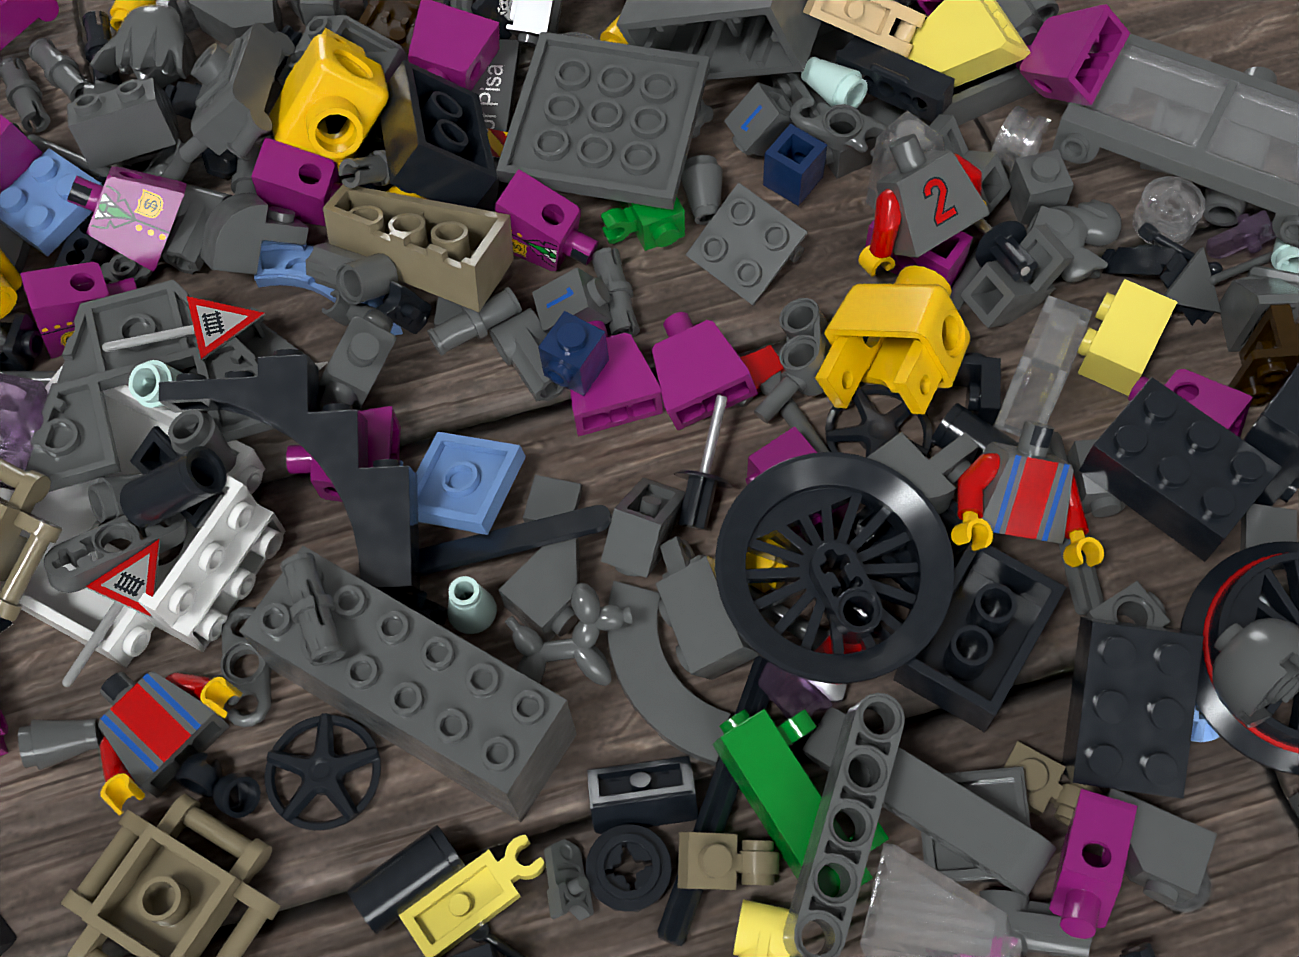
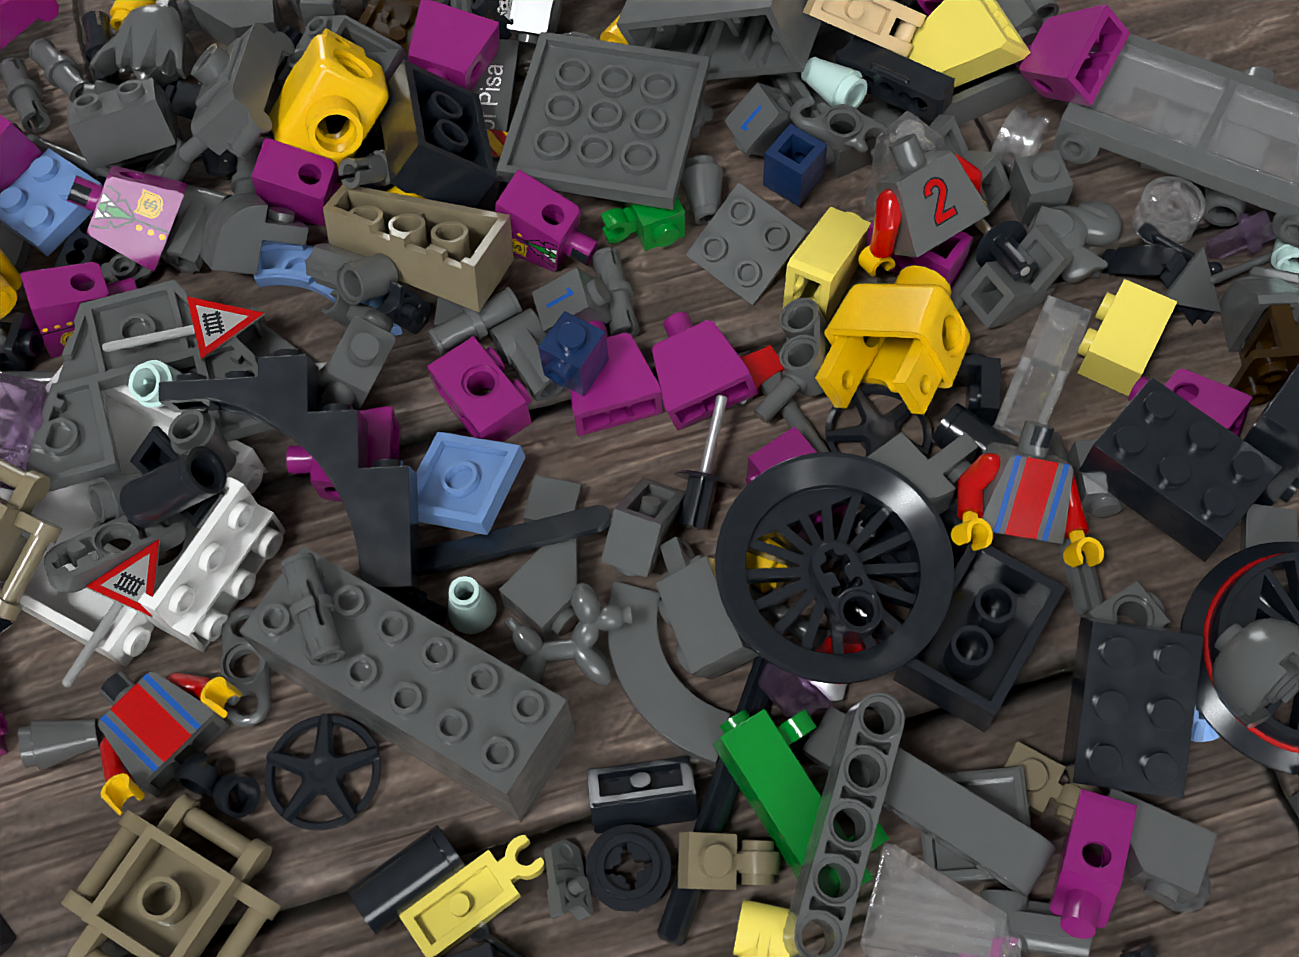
(471, 369): none -> magenta brick
(826, 260): none -> light yellow slope

